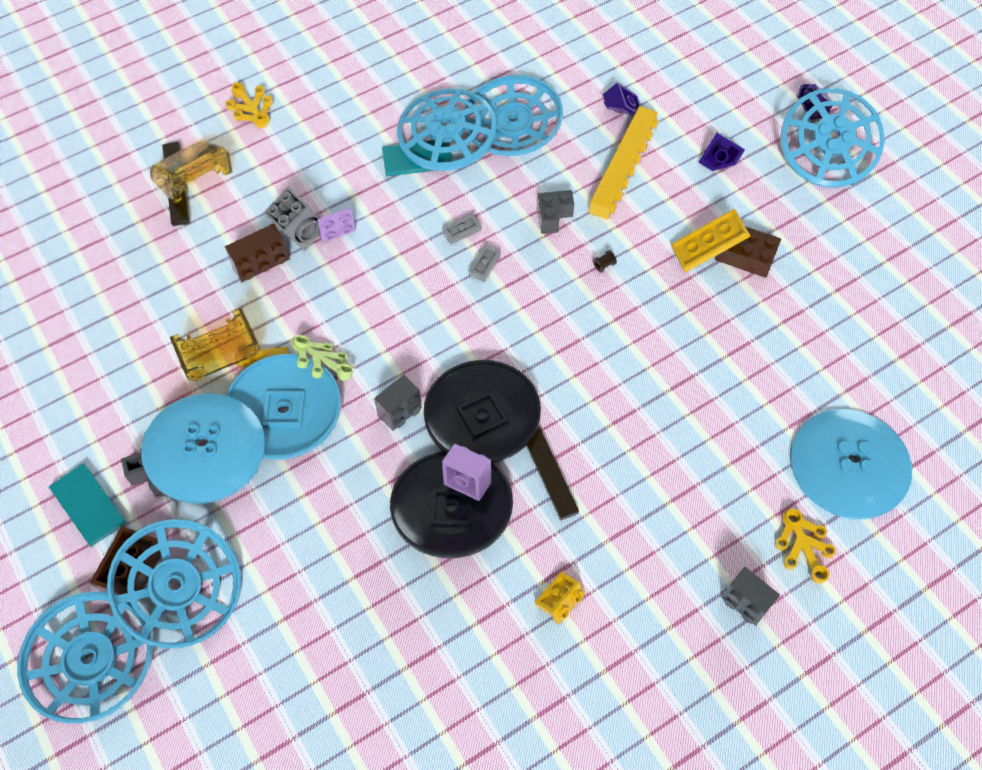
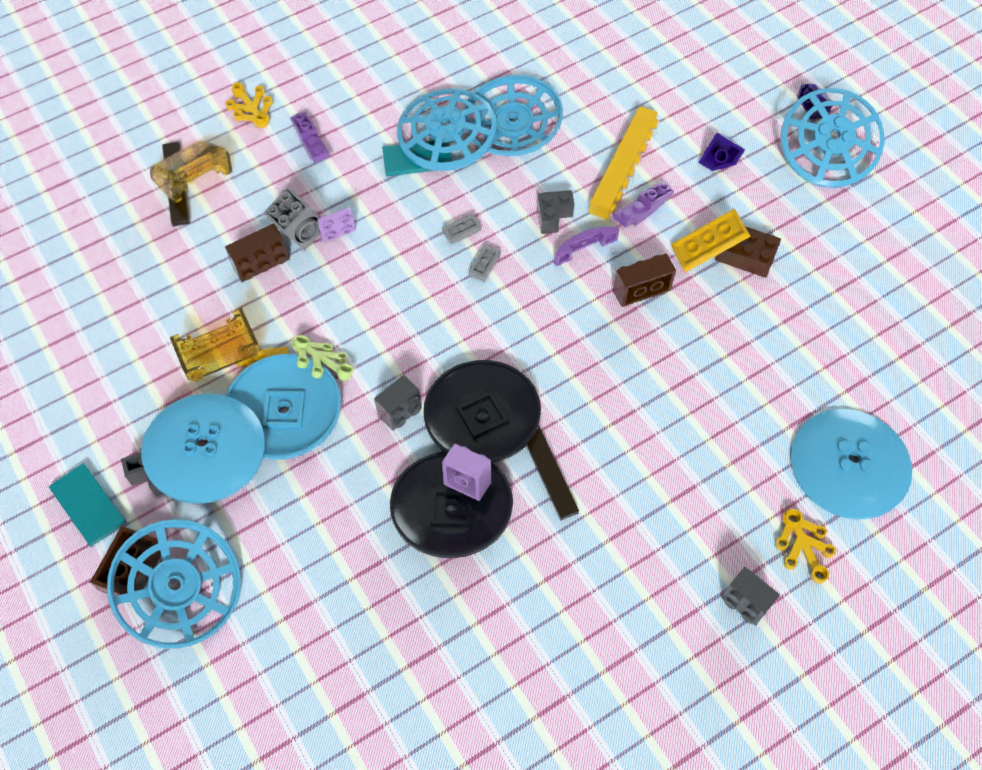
(73, 659): medium azure dish -> none
(309, 138): none -> medium lavender slope
(560, 597): yellow bracket -> none
(604, 235): none -> medium lavender slope
(604, 261): dark brown bush -> none
(621, 100): dark purple slope -> none
(644, 206): none -> medium lavender slope
(644, 279): none -> reddish brown brick

